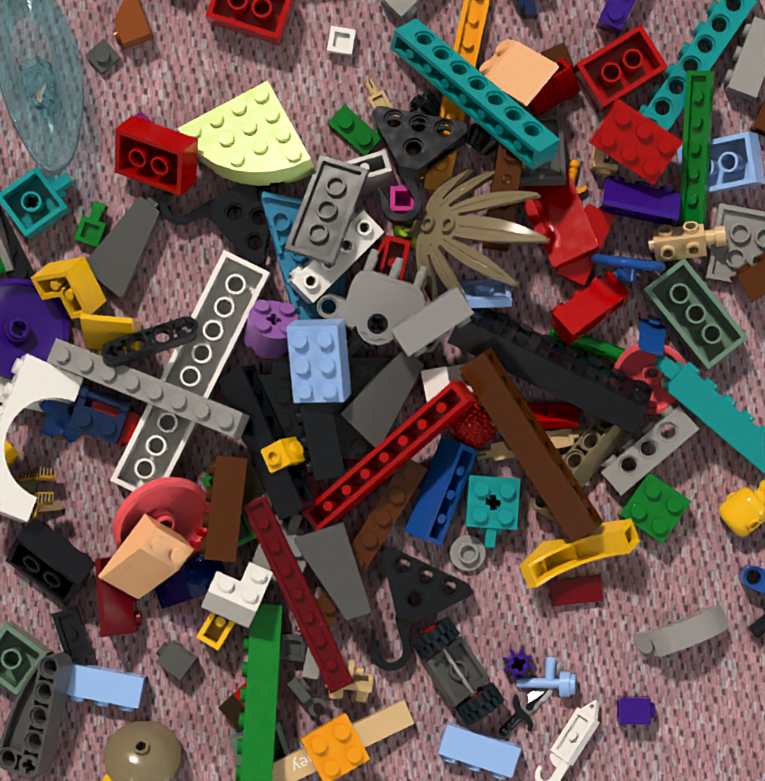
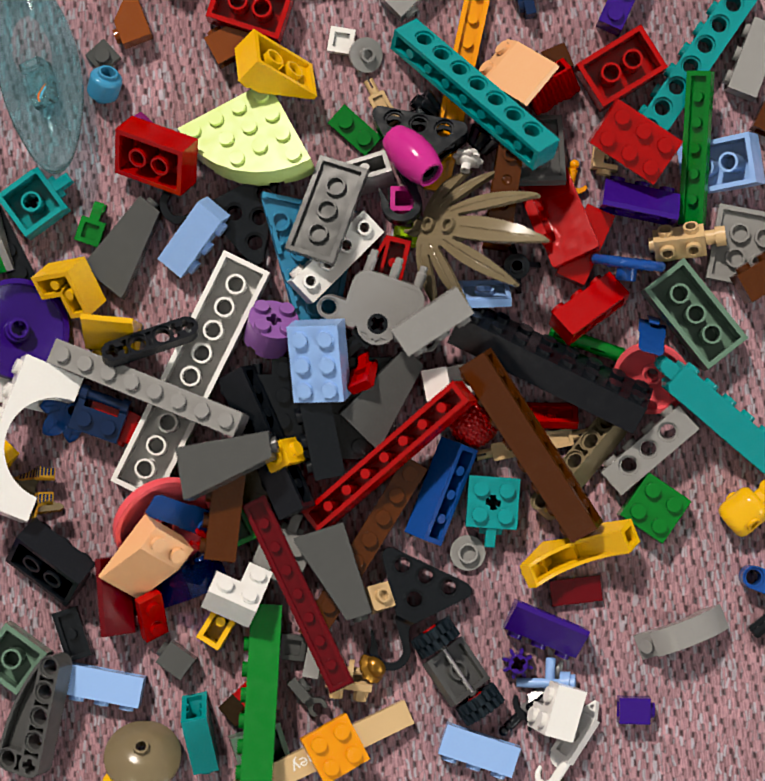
(104, 84): none -> dark azure head
(151, 615): none -> red plate
(177, 513): none -> blue piece
(194, 237): none -> light blue brick
(199, 733): none -> teal slope
(219, 462): none -> dark grey slope
(222, 43): none -> dark orange slope
(273, 68): none -> yellow slope
(364, 375): none -> red plate
(365, 55): none -> light grey piece
(371, 668): none -> pearl gold piece
(380, 597): none -> tan bracket
(412, 155): none -> dark pink piece
(468, 159): none -> white plant
(526, 266): none -> black brick
(545, 629): none -> dark purple slope
(559, 713): none -> white brick

